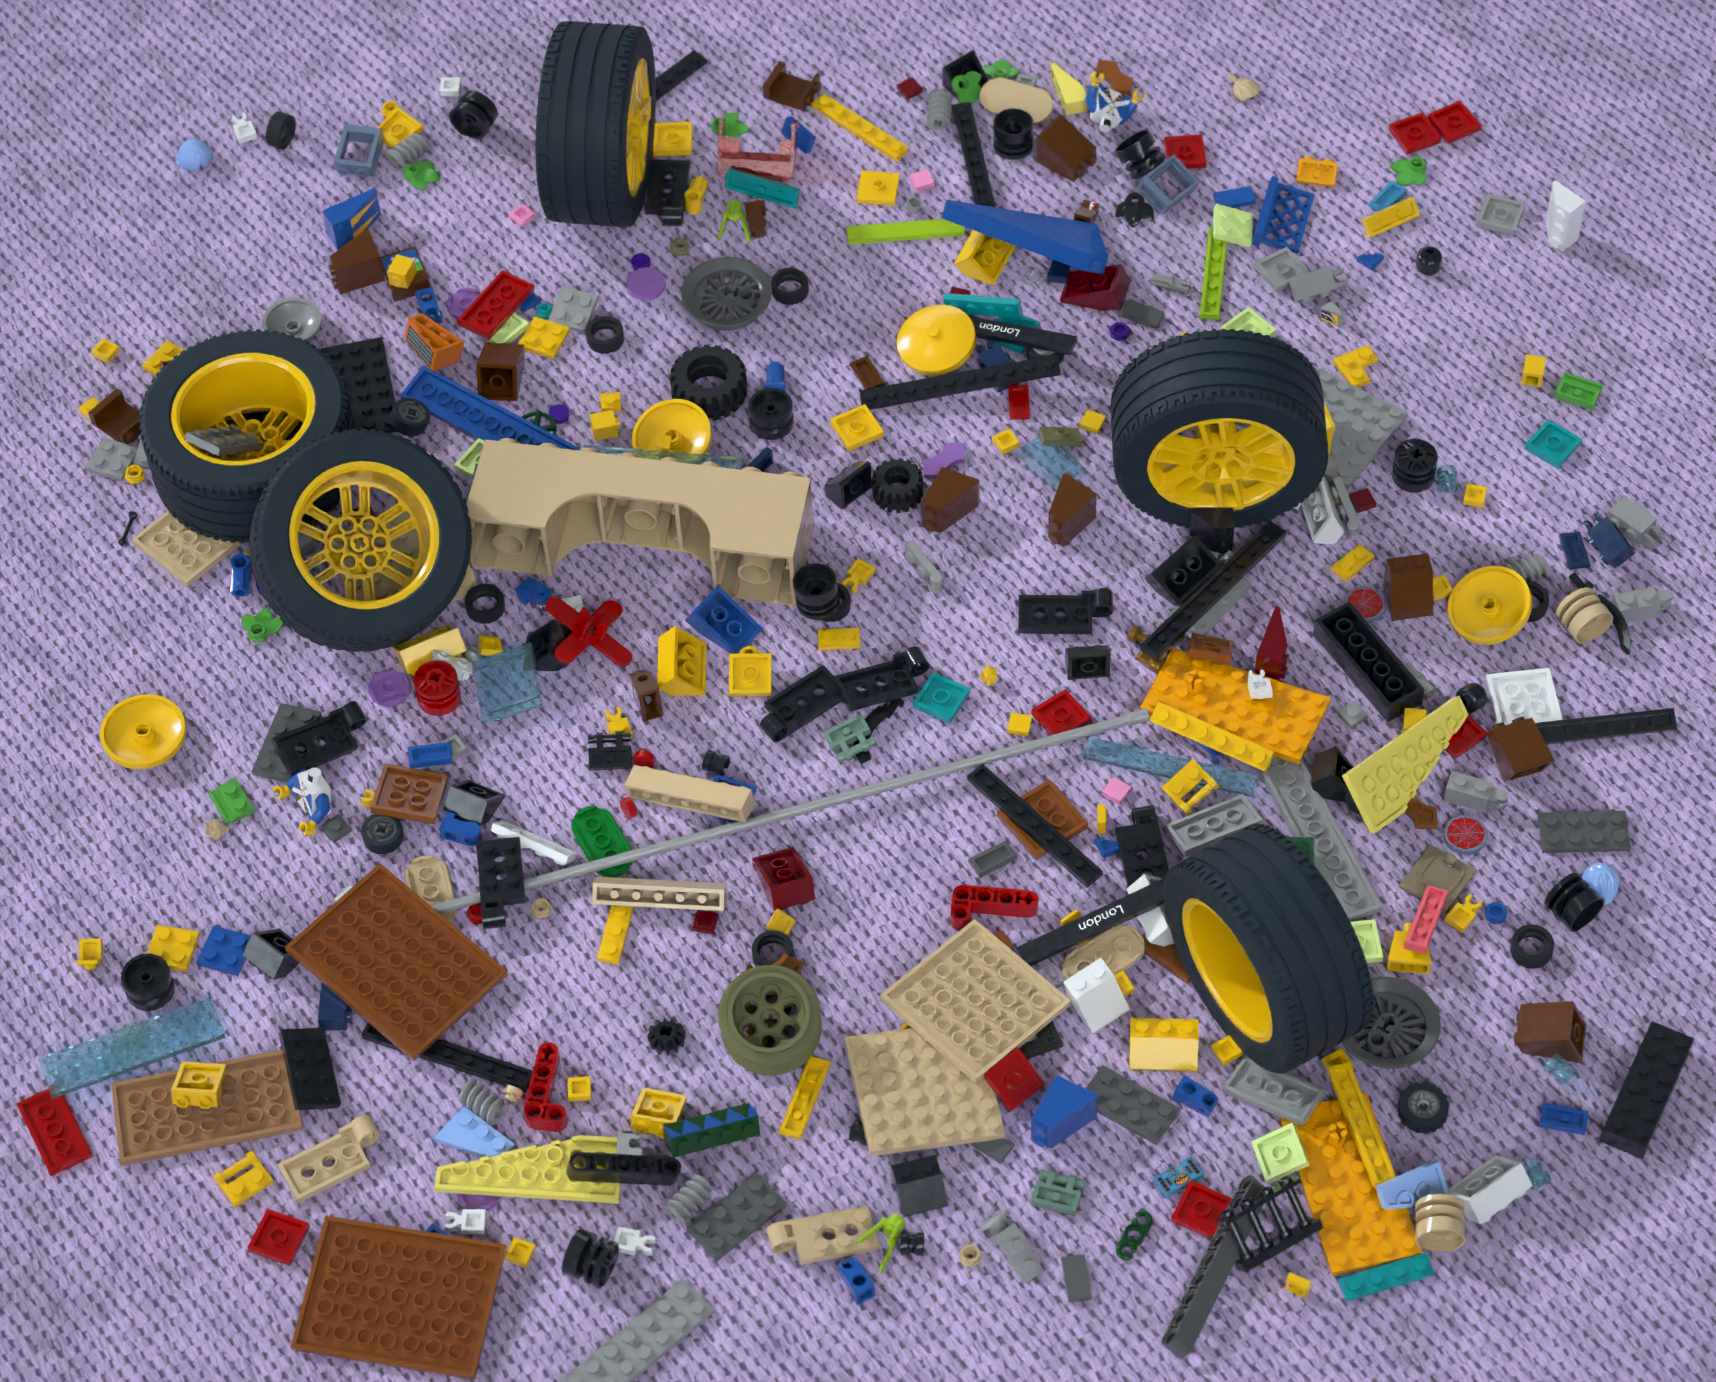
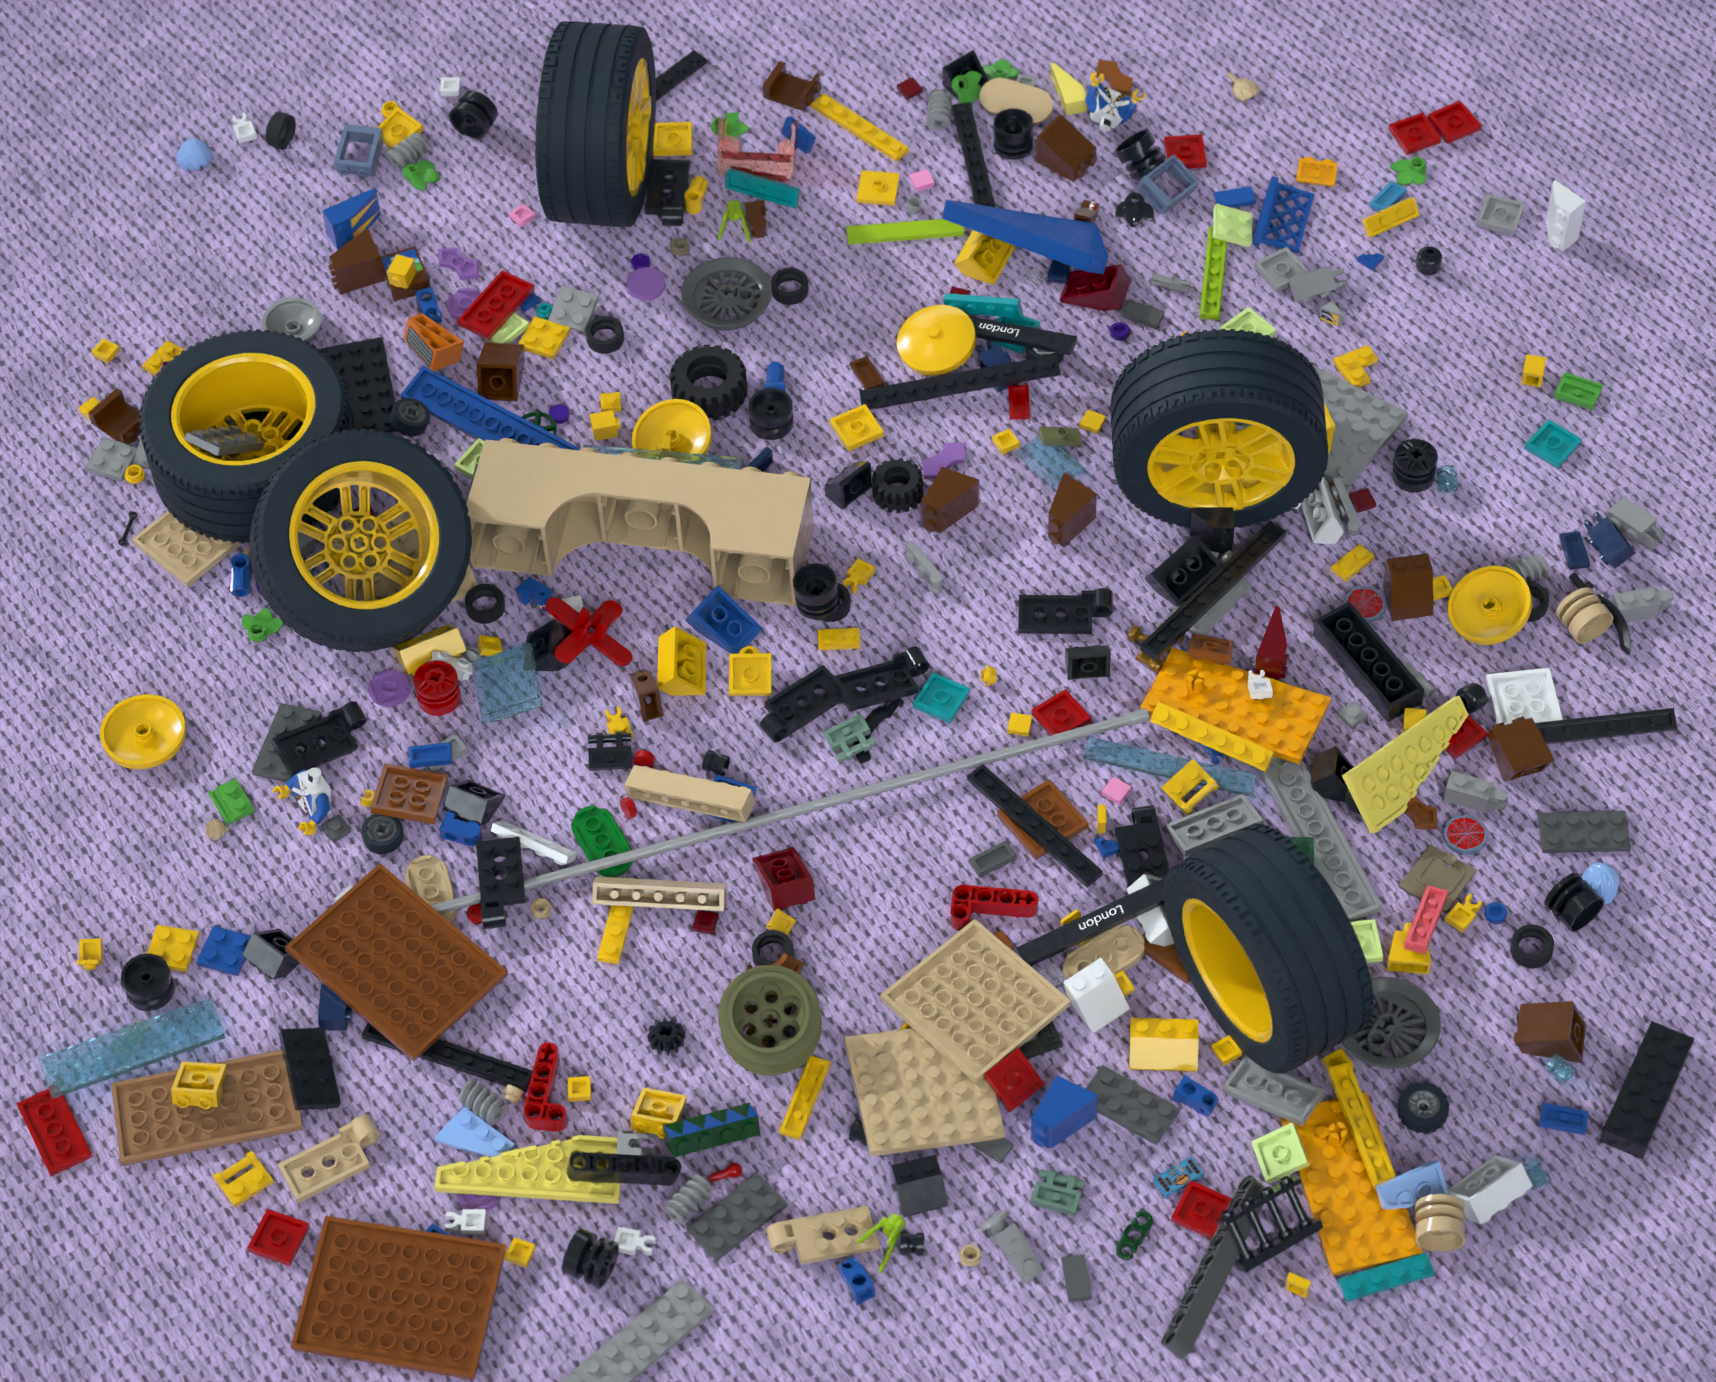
(463, 266): none -> medium lavender tile
(734, 1170): none -> red piece
(1474, 495): yellow plate -> none

